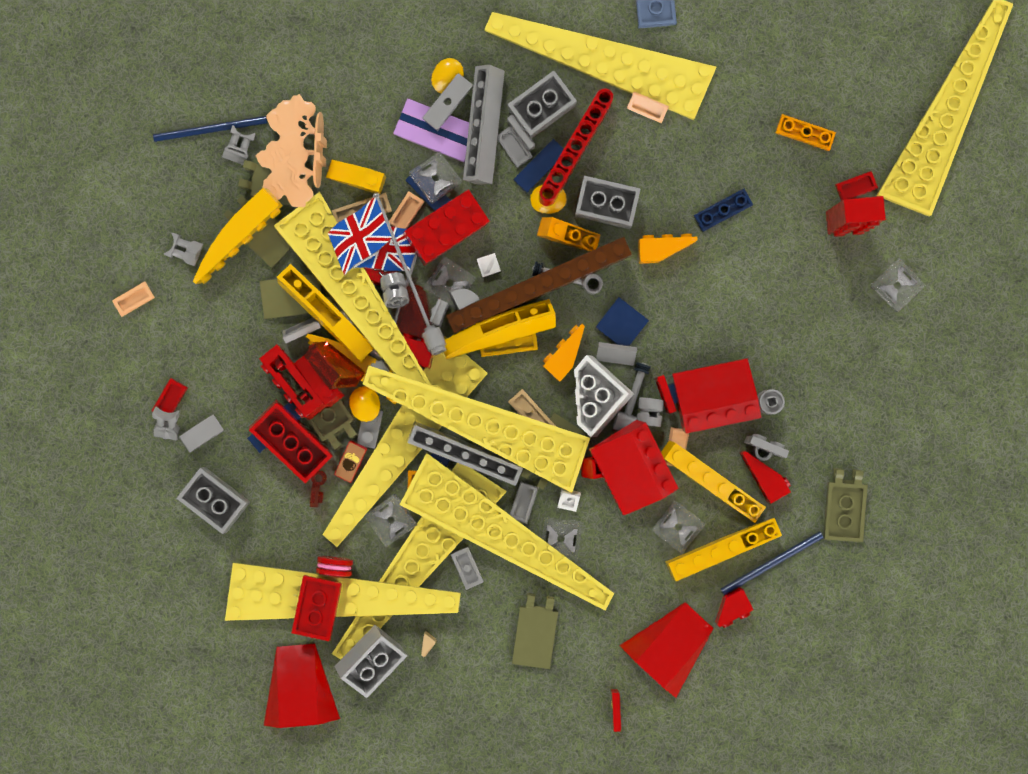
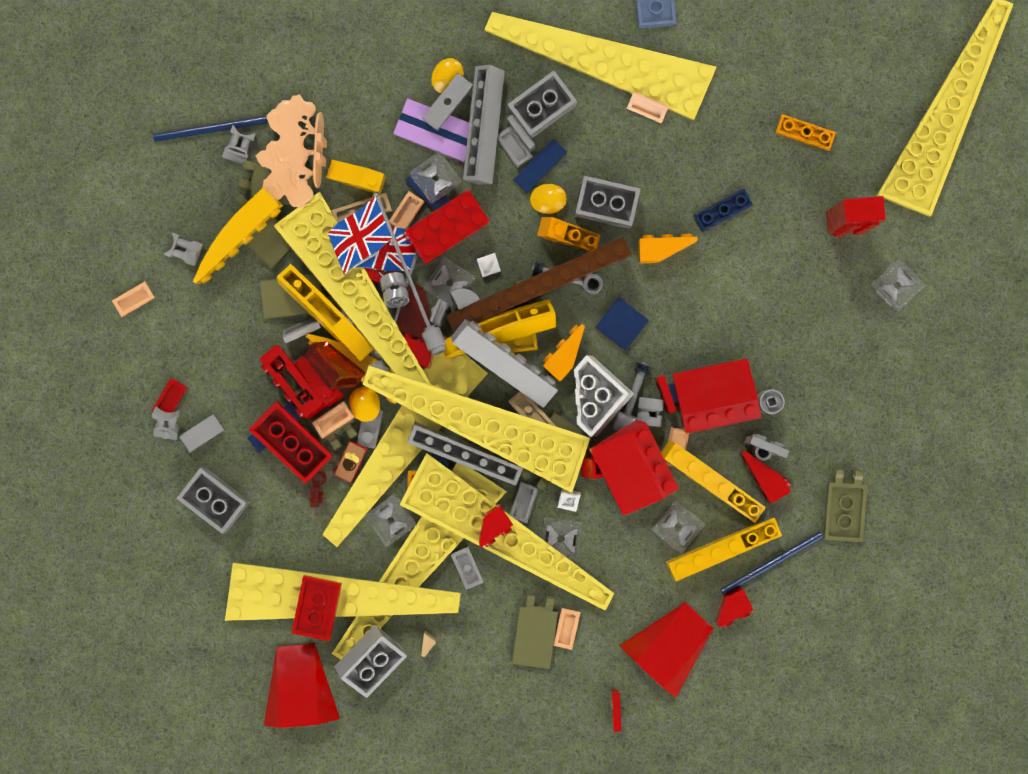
(333, 419): none -> light nougat tile
(334, 566): red head -> none
(493, 524): none -> red slope
(504, 363): none -> light grey brick
(566, 628): none -> light nougat tile
(577, 138): red beam -> none
(616, 353): light grey tile -> none
(856, 186): red tile -> none

